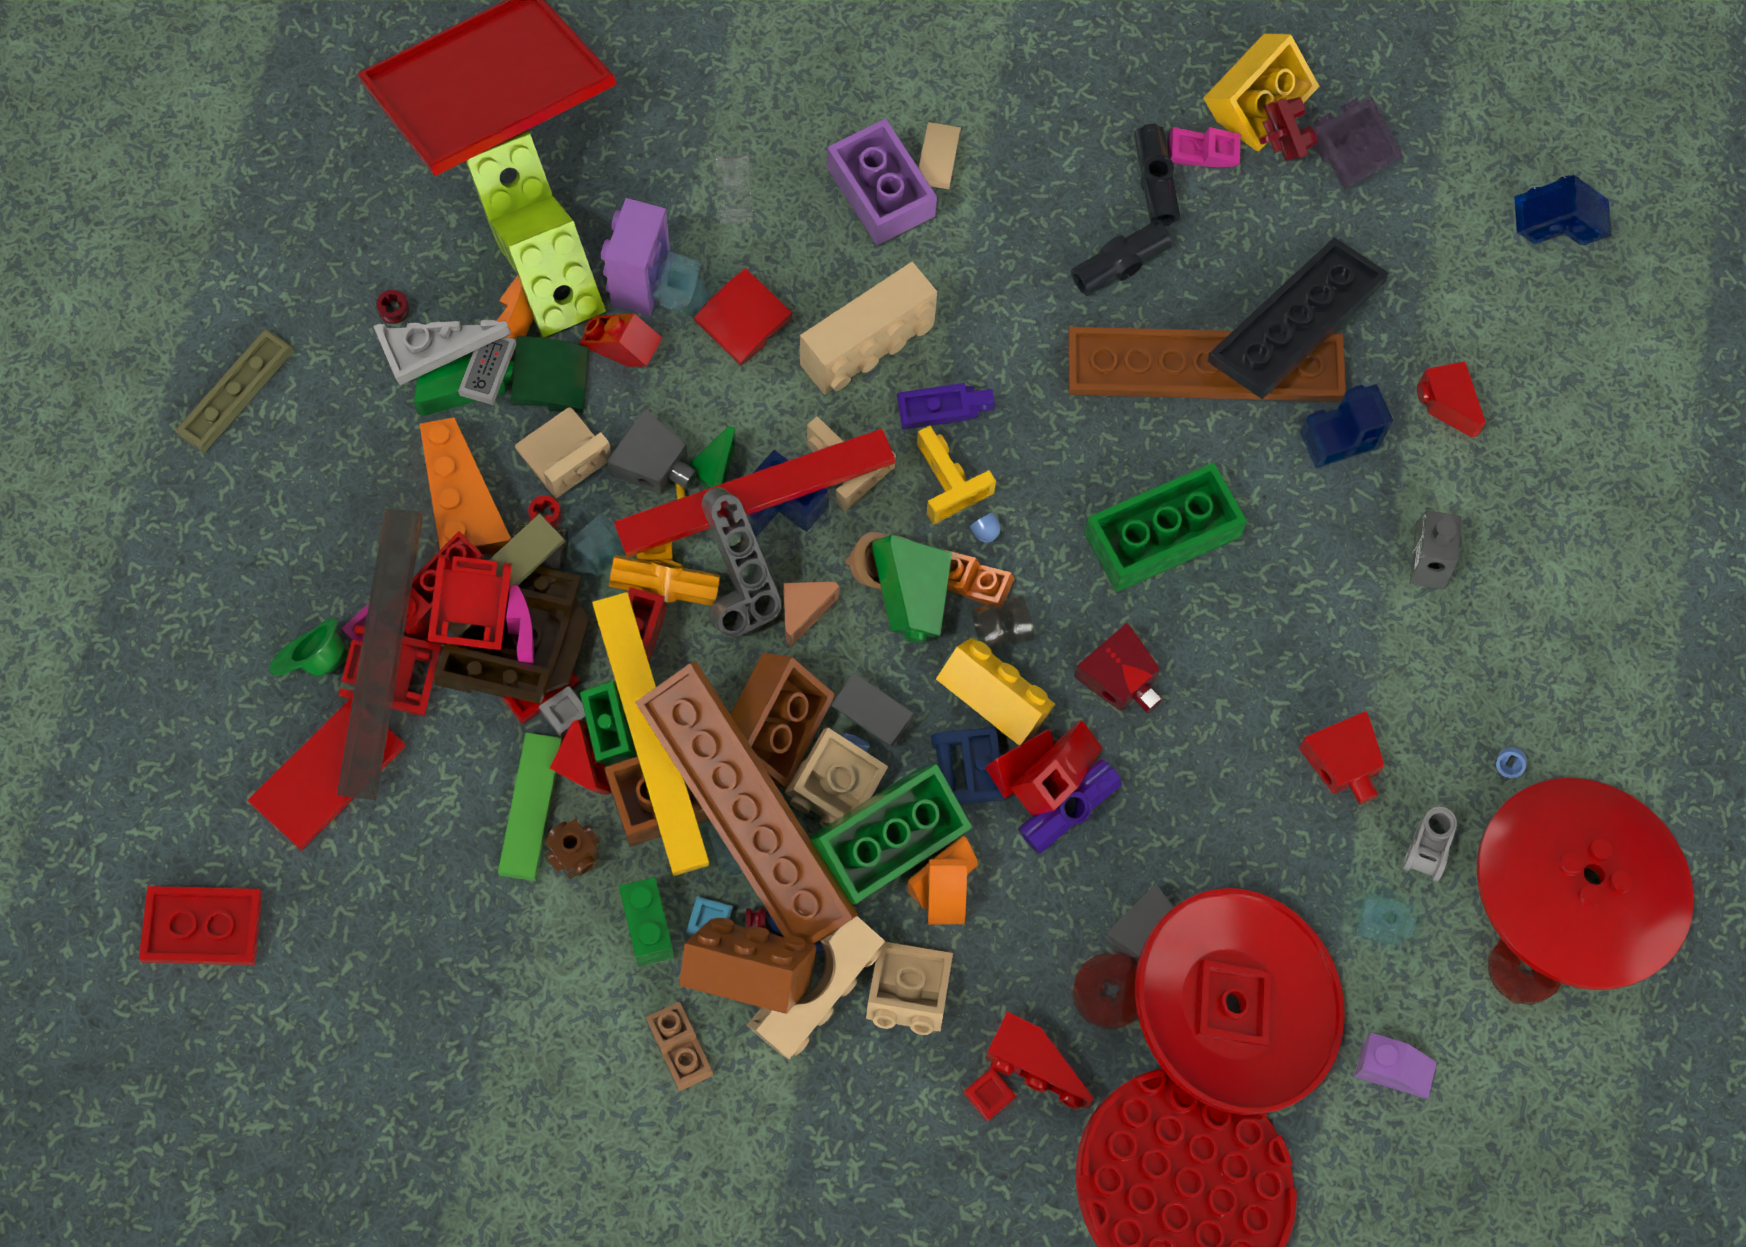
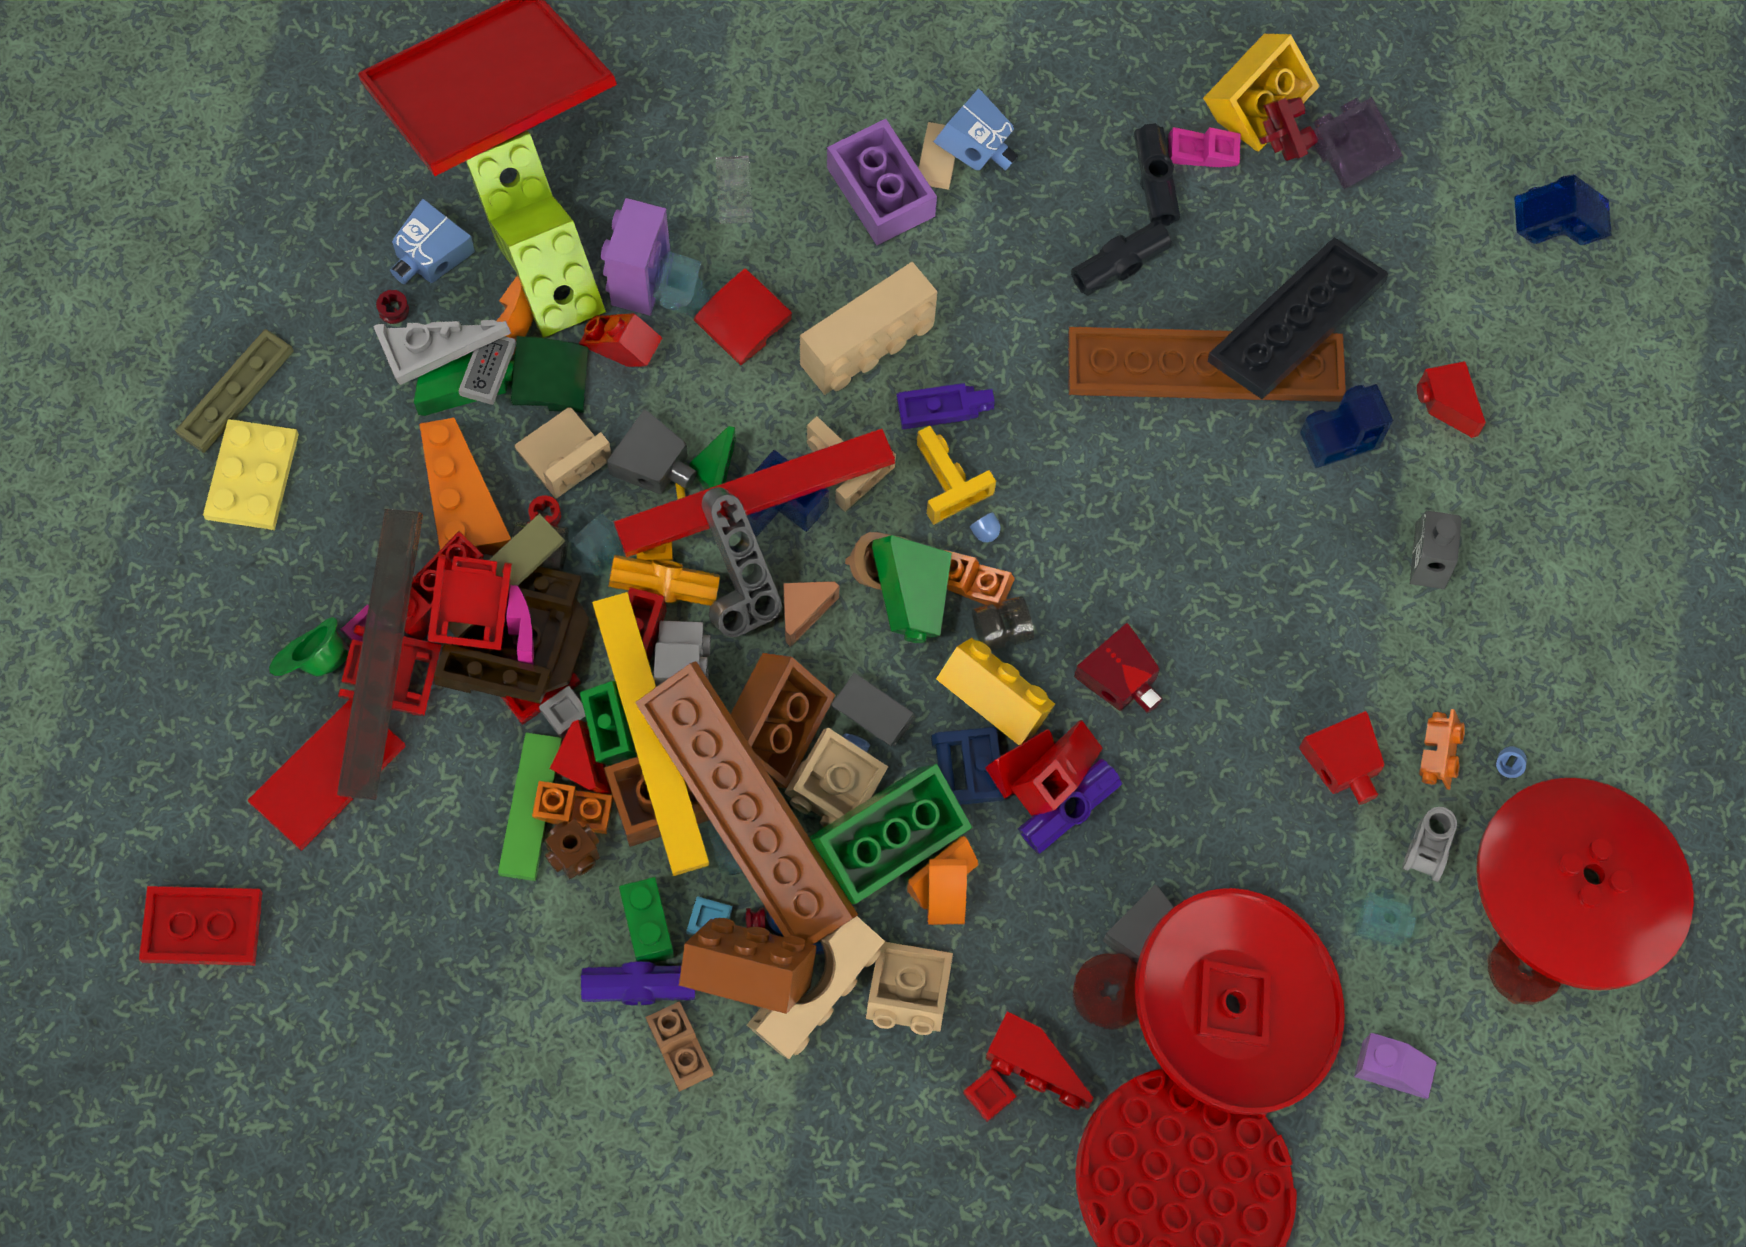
(251, 474): none -> light yellow plate
(429, 245): none -> medium blue torso
(563, 803): none -> orange slope
(633, 984): none -> dark purple piece
(679, 646): none -> light grey brick
(978, 134): none -> medium blue torso
(1165, 527): green brick -> none
(1443, 763): none -> orange hinge

